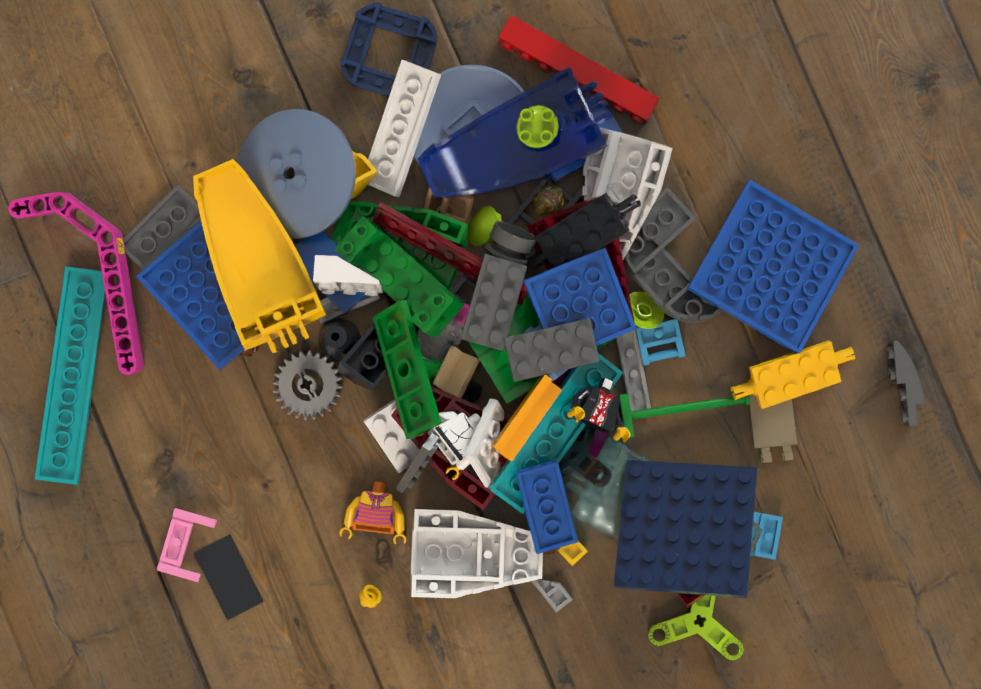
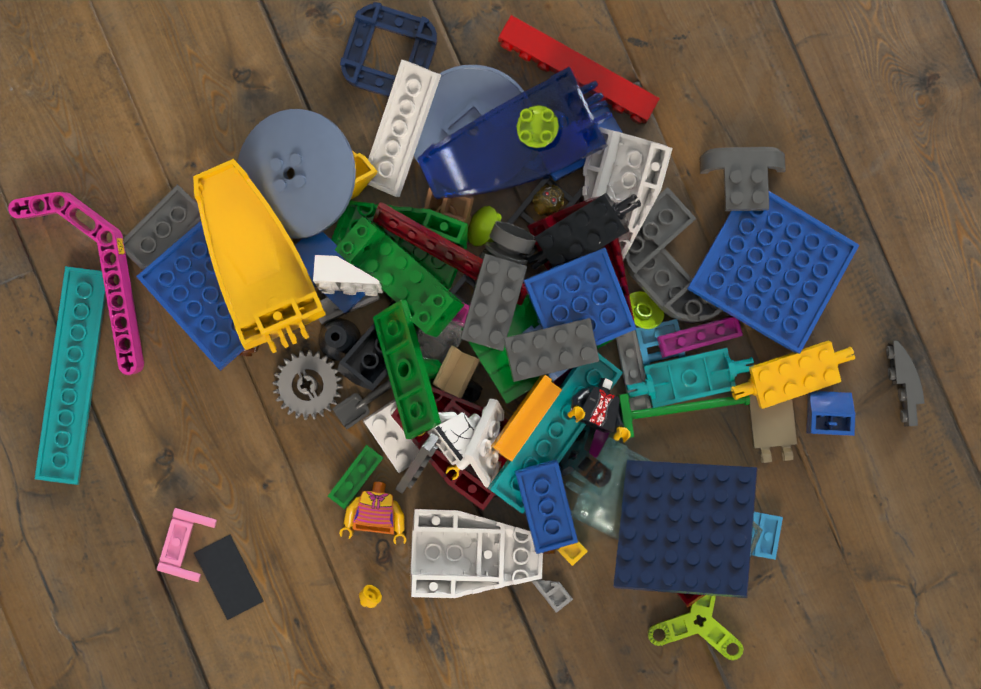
(355, 408): none -> dark grey piece
(355, 476): none -> green plate
(689, 377): none -> teal plate
(699, 336): none -> magenta tile
(744, 174): none -> dark grey piece
(830, 413): none -> blue slope

